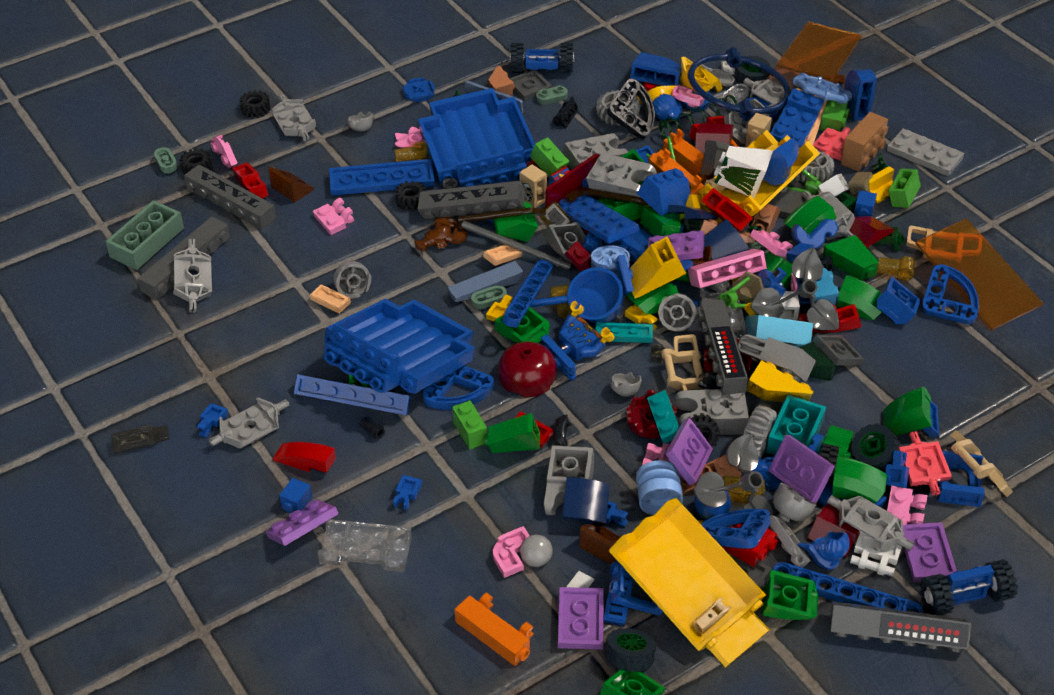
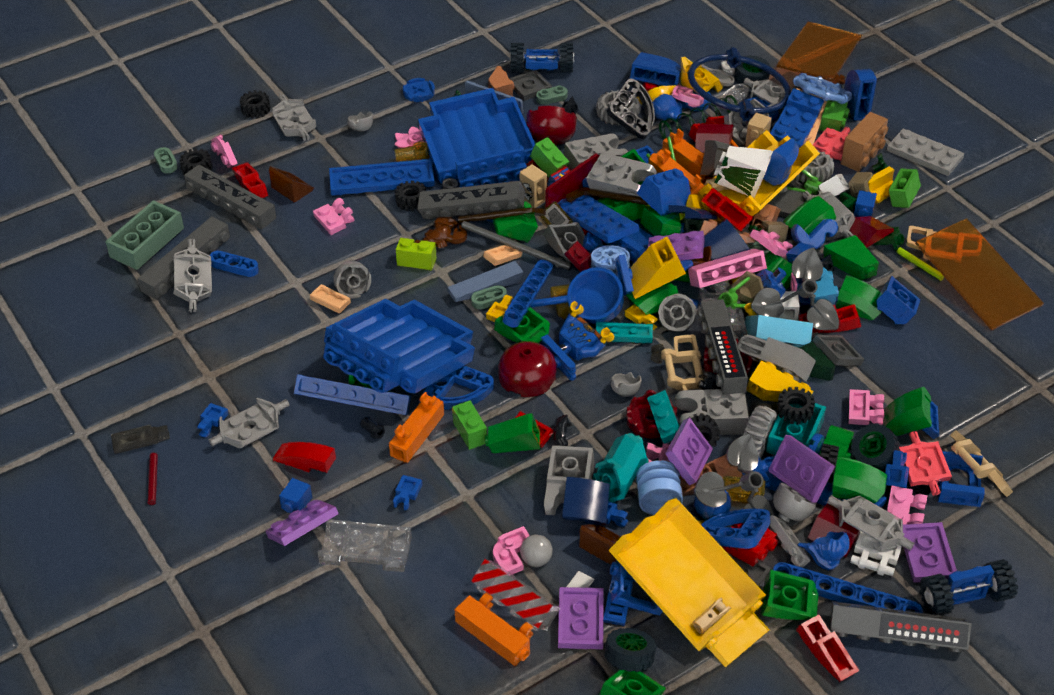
(152, 481): none -> dark red bar
(245, 266): none -> blue beam
(416, 255): none -> lime brick
(416, 428): none -> orange brick
(515, 594): none -> clear brick
(551, 123): none -> dark red cylinder
(621, 465): none -> teal brick
(777, 227): none -> dark tan panel
(795, 397): none -> black tyre
(827, 648): none -> red slope
(860, 407): none -> bright pink plate
(902, 268): clear yellow piece -> none
(921, 264): none -> lime bar
(937, 298): blue beam -> none

